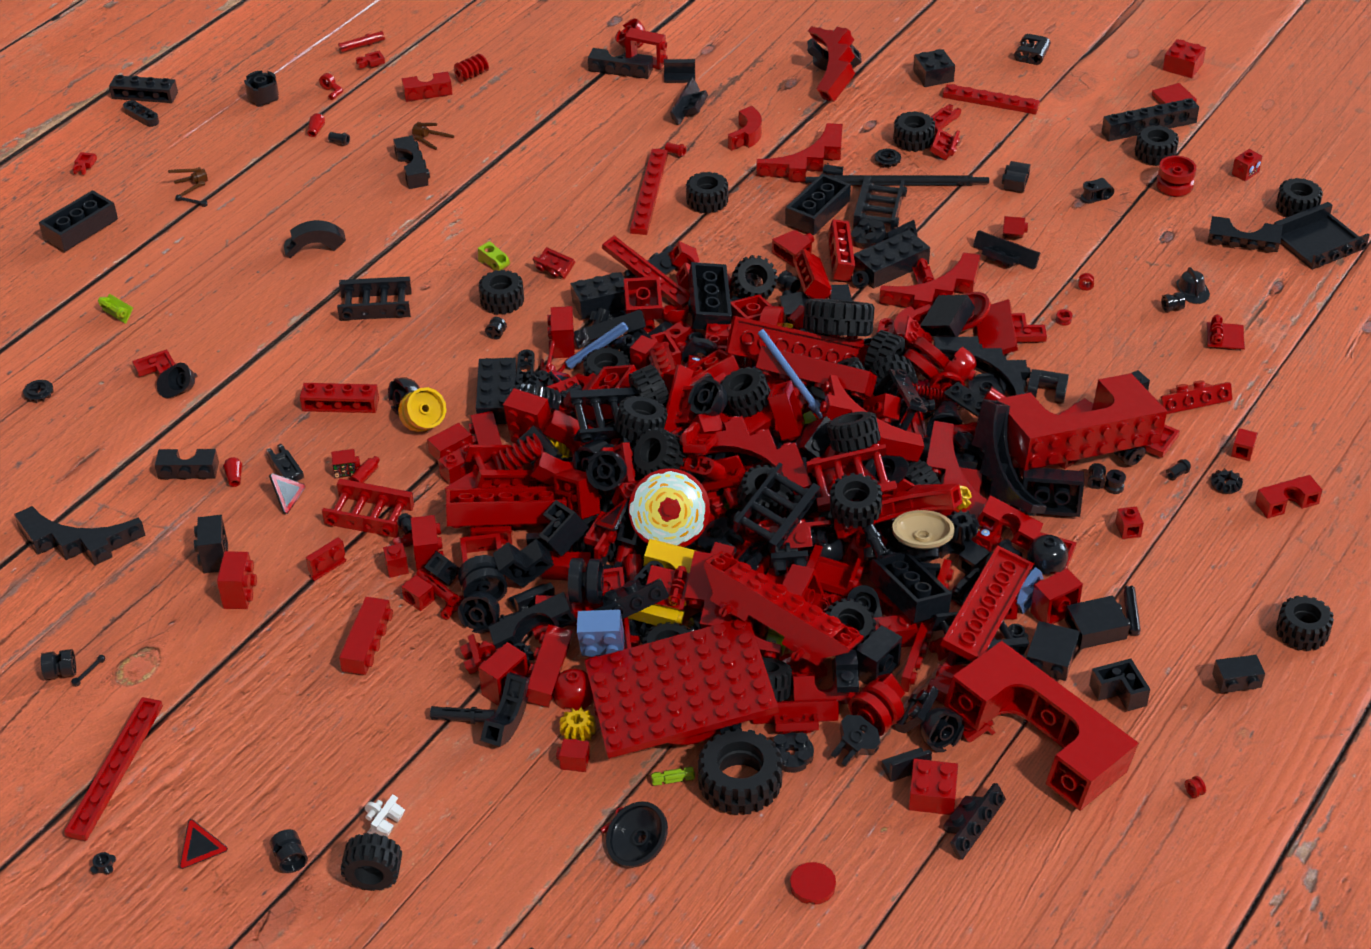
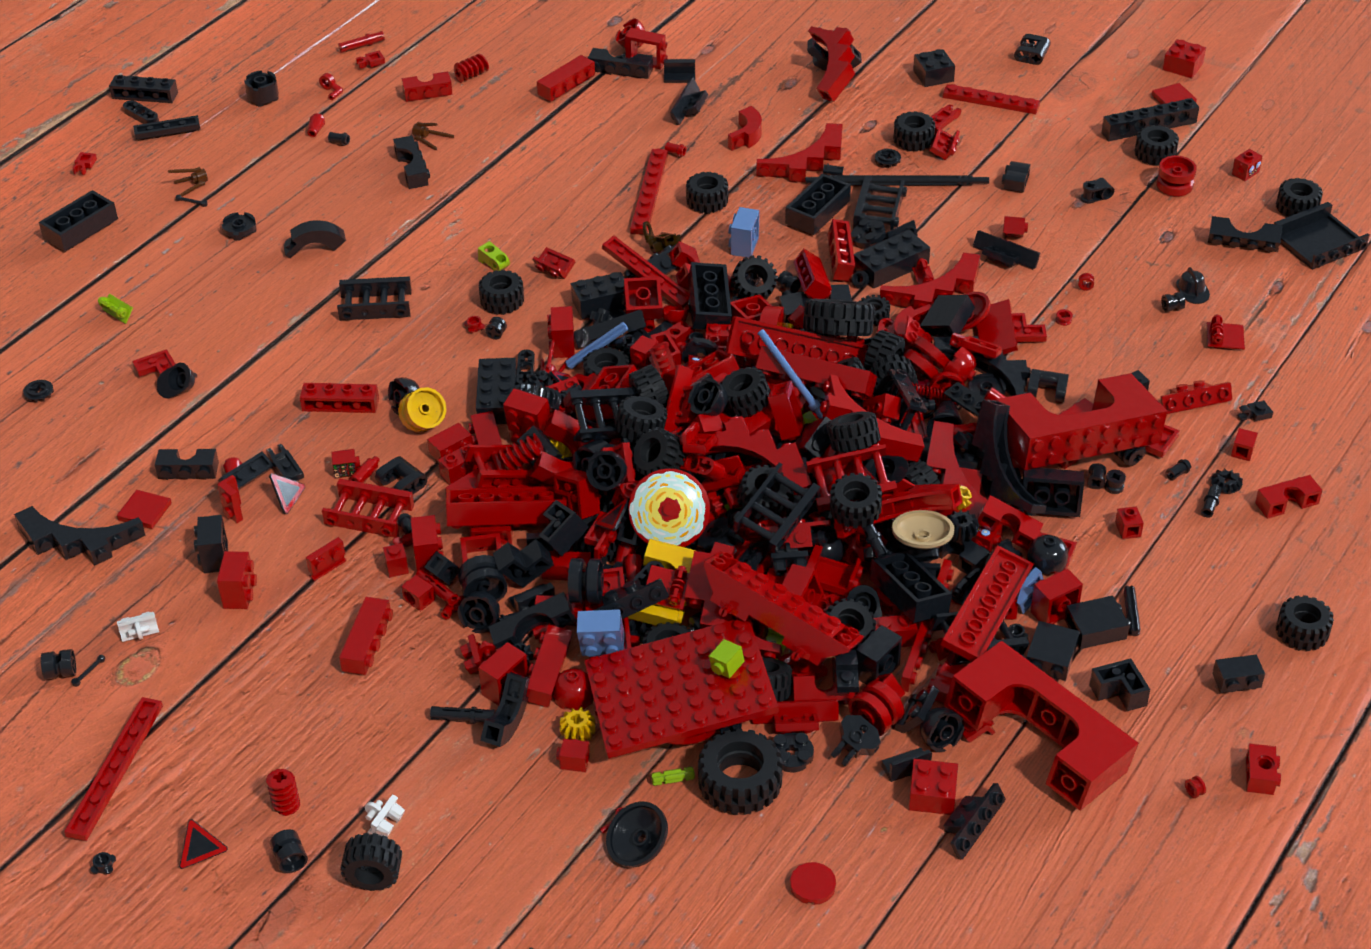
(137, 626): none -> white hips
(146, 506): none -> red tile
(166, 127): none -> black plate
(230, 498): none -> red bracket
(238, 225): none -> black plate
(250, 470): none -> black tile
(283, 791): none -> red piece
(412, 478): none -> black connector
(474, 324): none -> red plate
(565, 78): none -> red brick
(659, 241): none -> dark brown piece
(726, 658): none -> lime brick
(744, 232): none -> medium blue brick
(790, 245): red torso -> none
(881, 306): none -> black tyre
(976, 345): none -> red hinge
(1211, 500): none -> black axle
(1255, 410): none -> black plate
(1262, 769): none -> red brick

